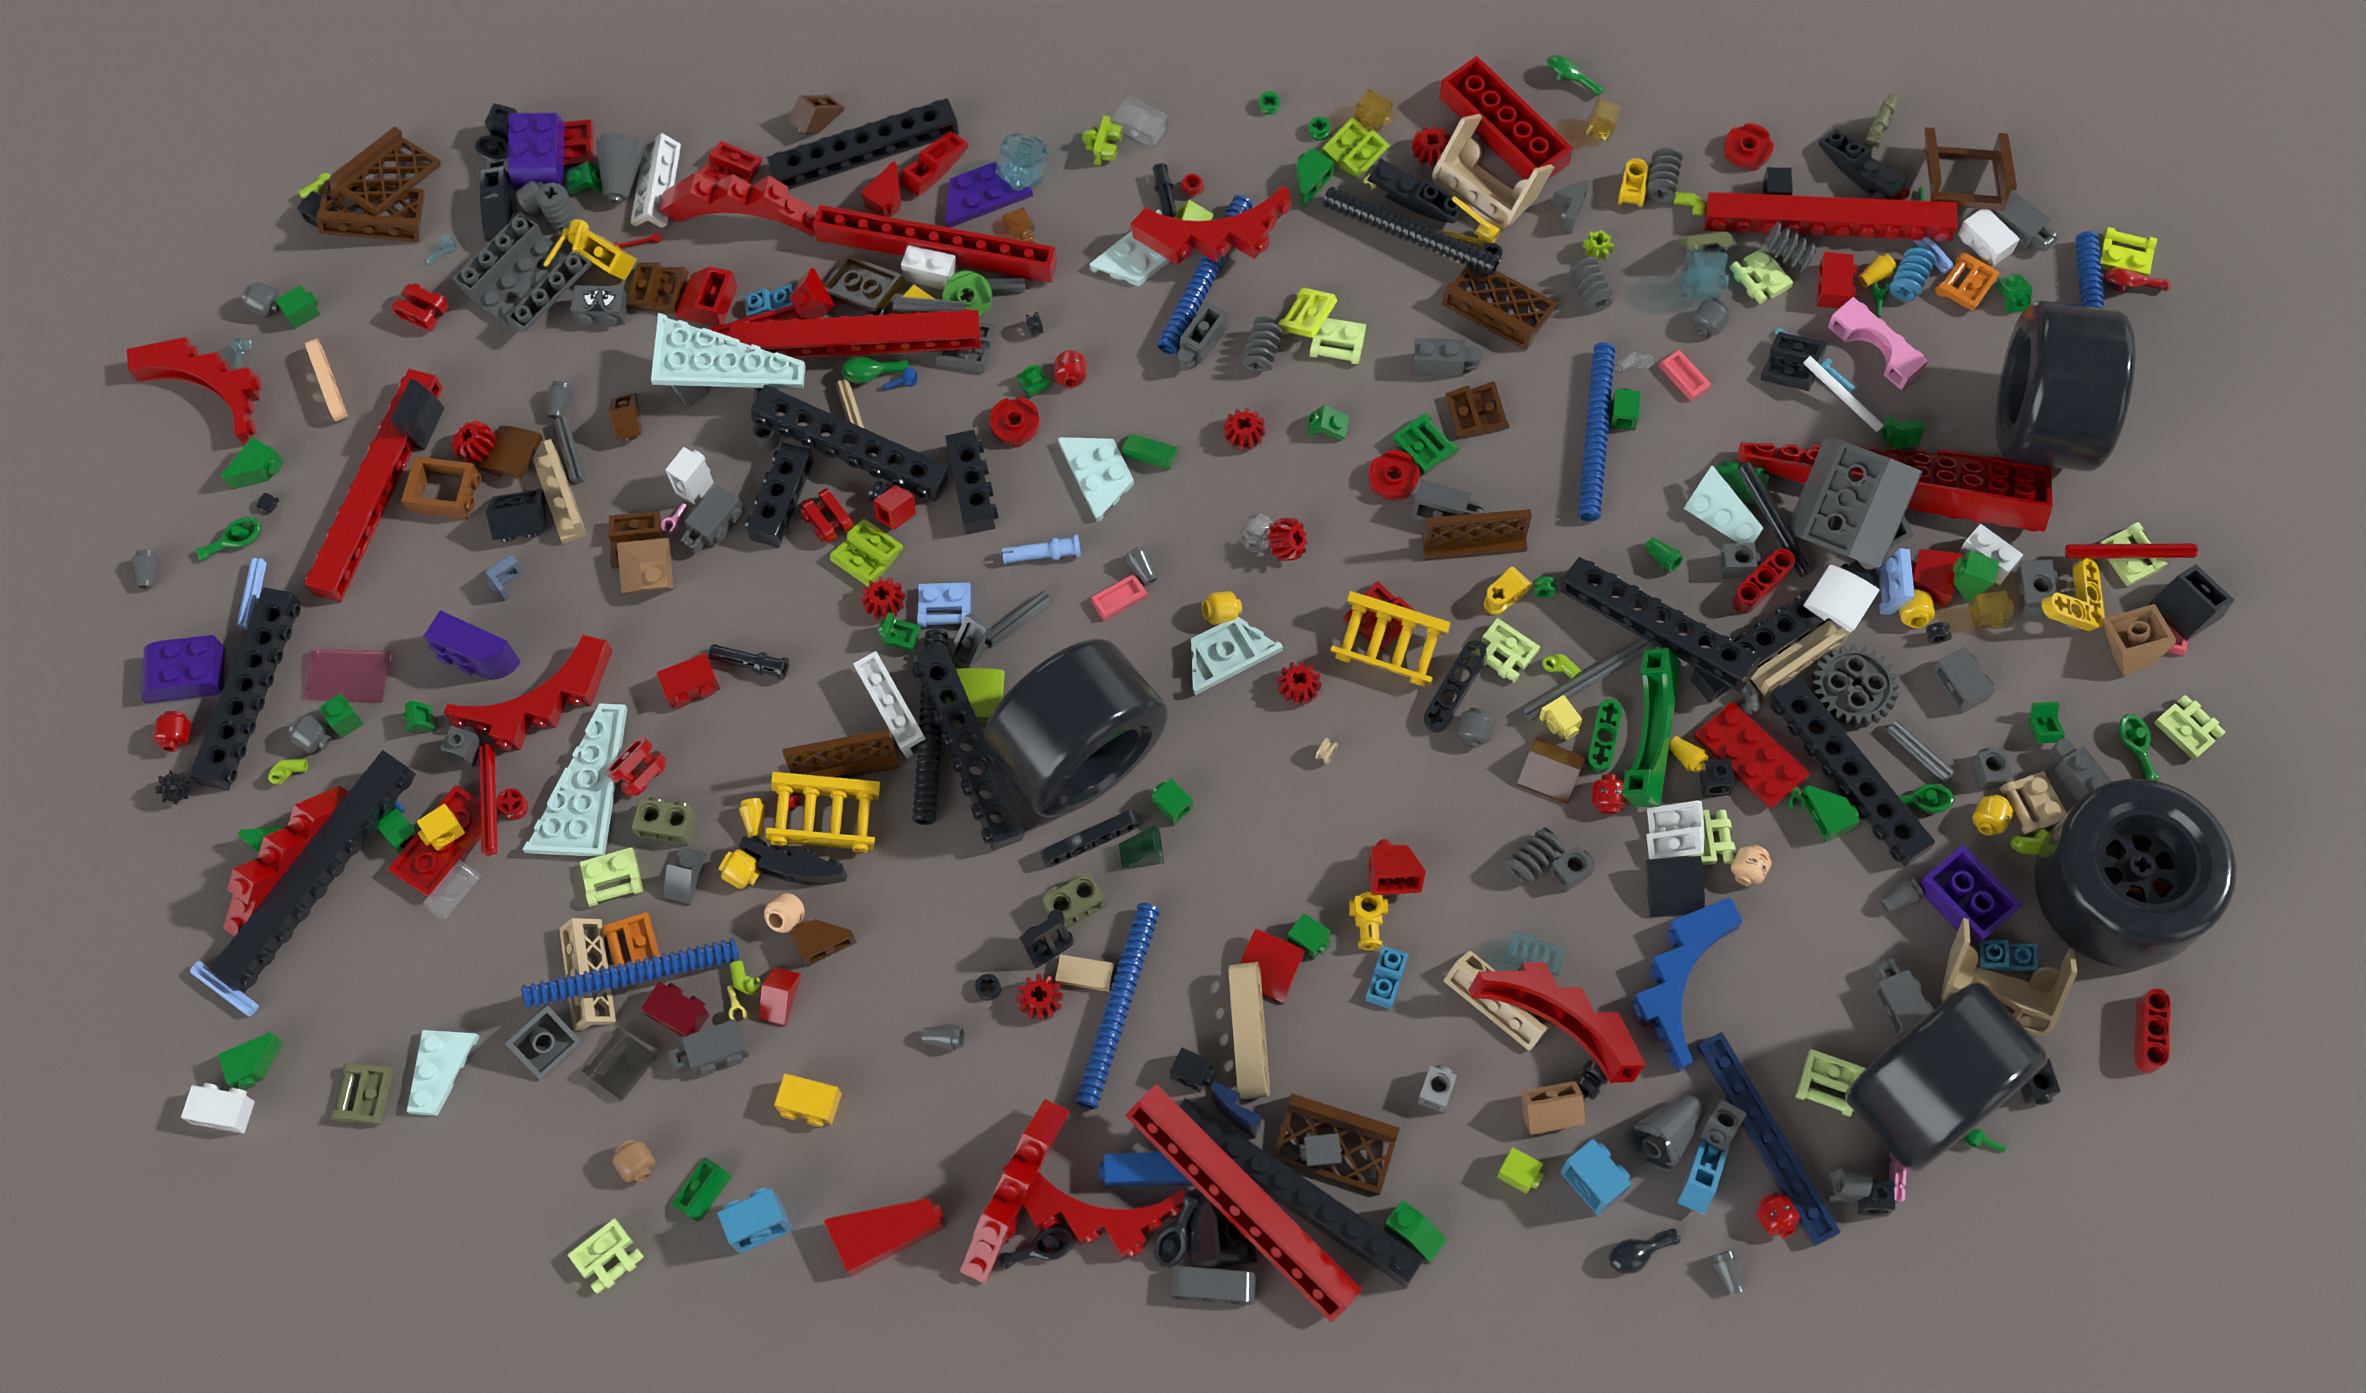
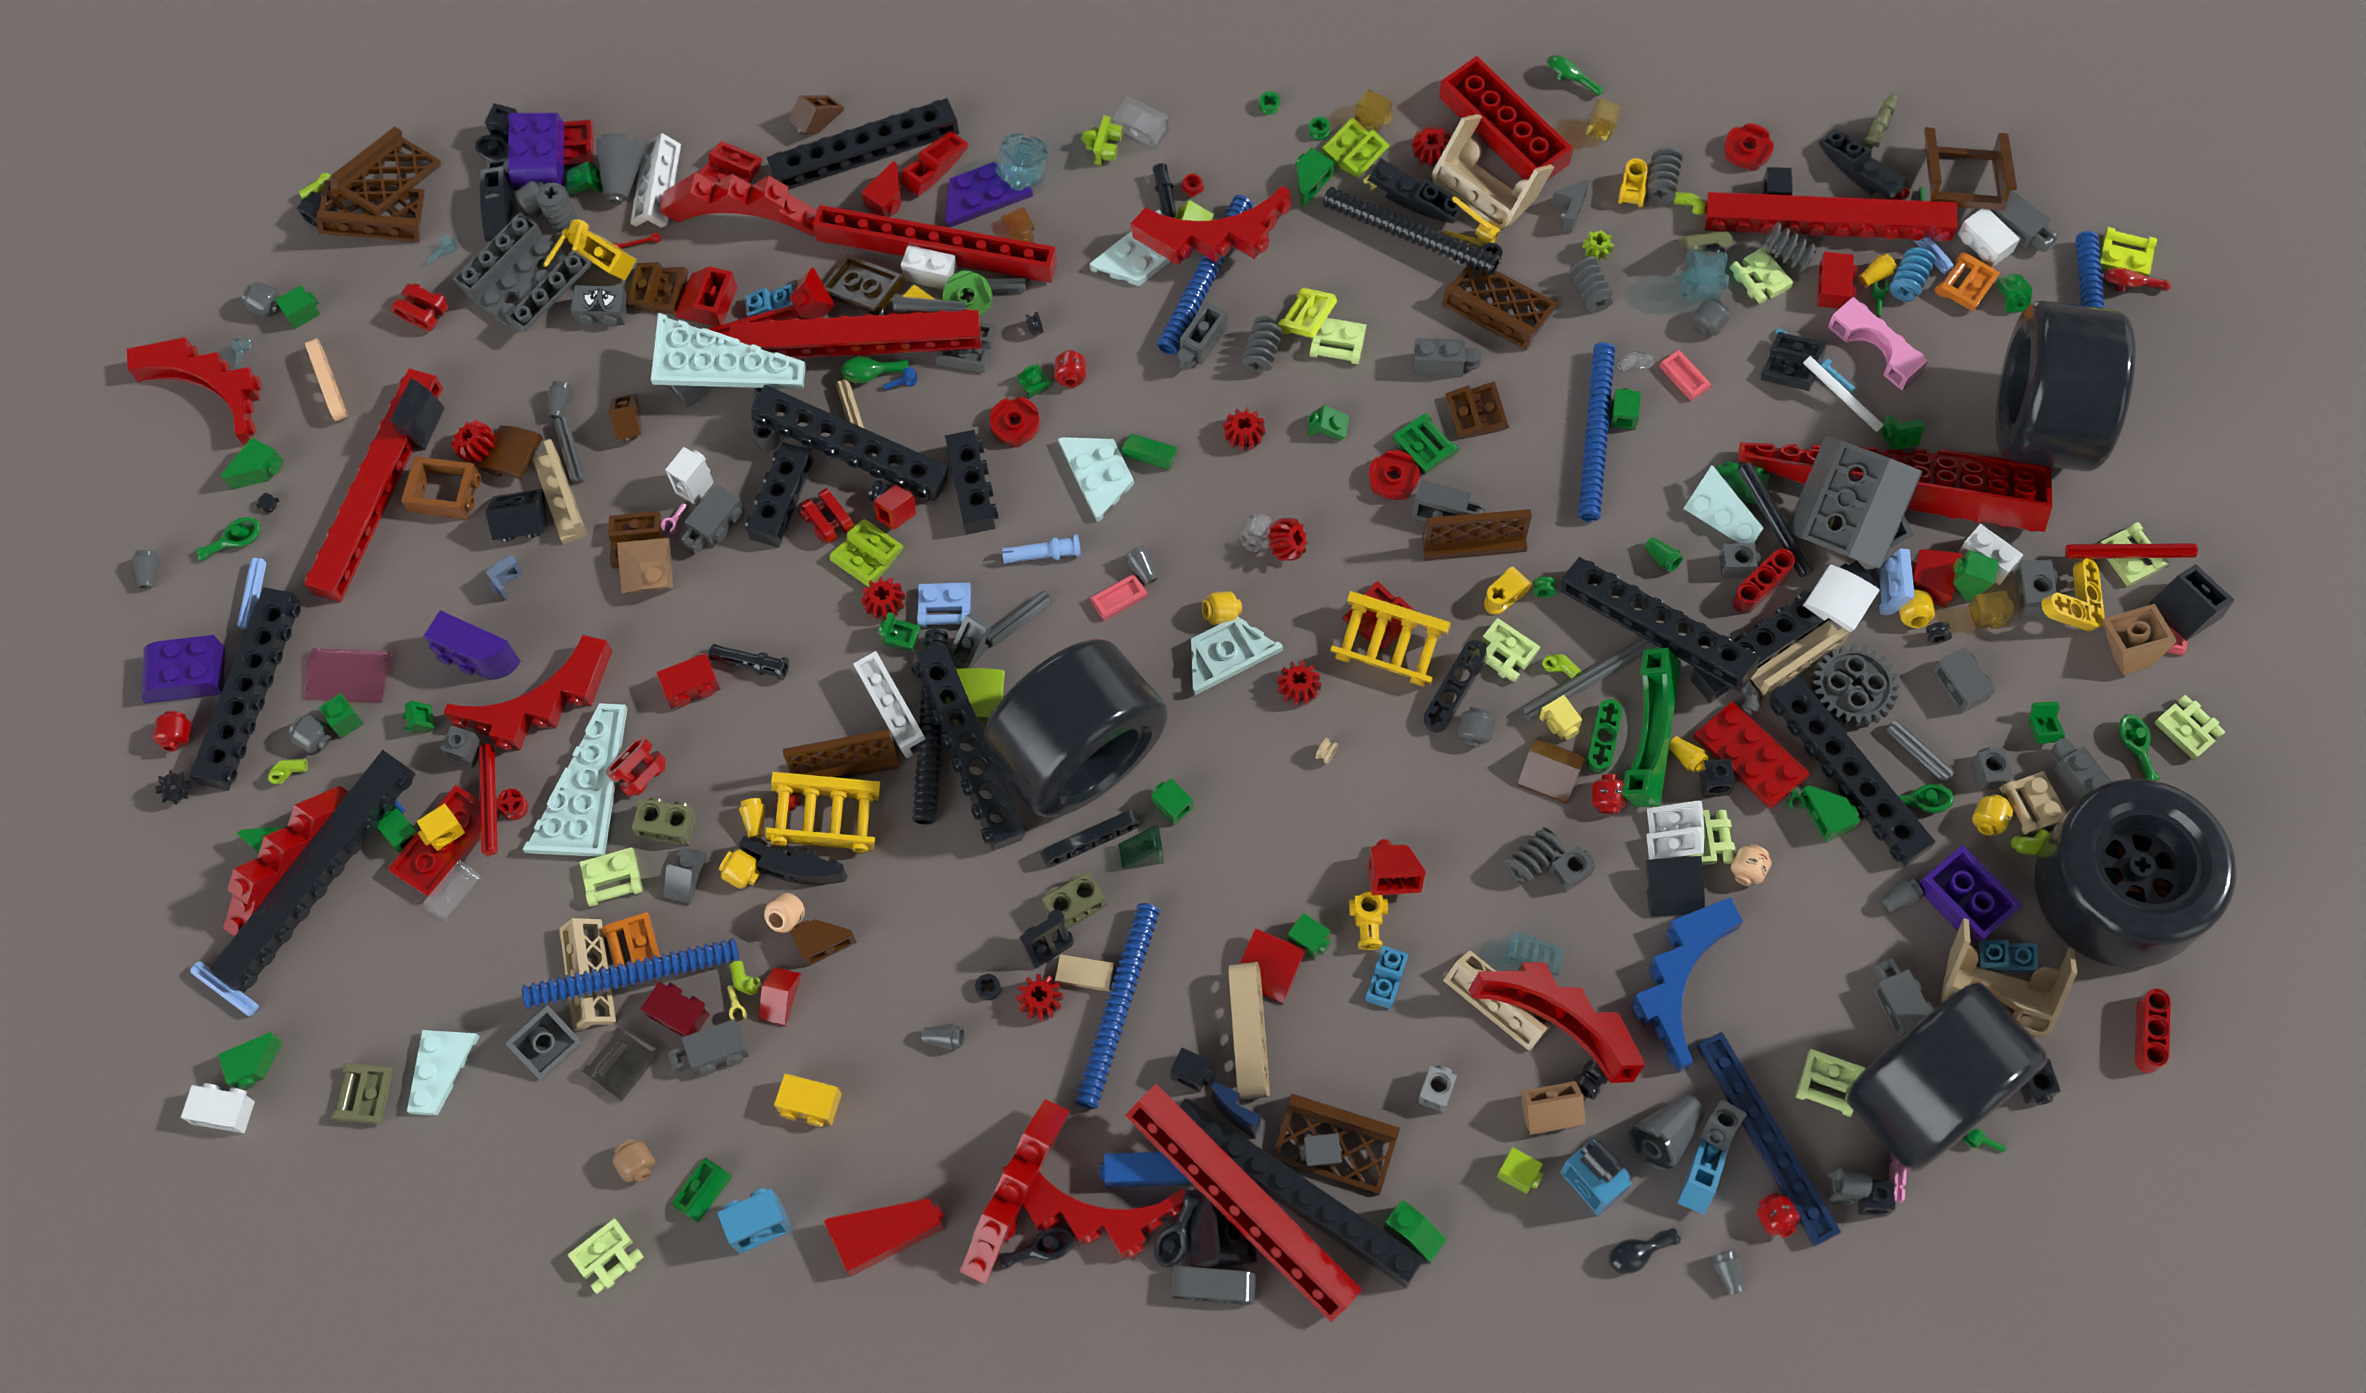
(1601, 1161): none -> black brick

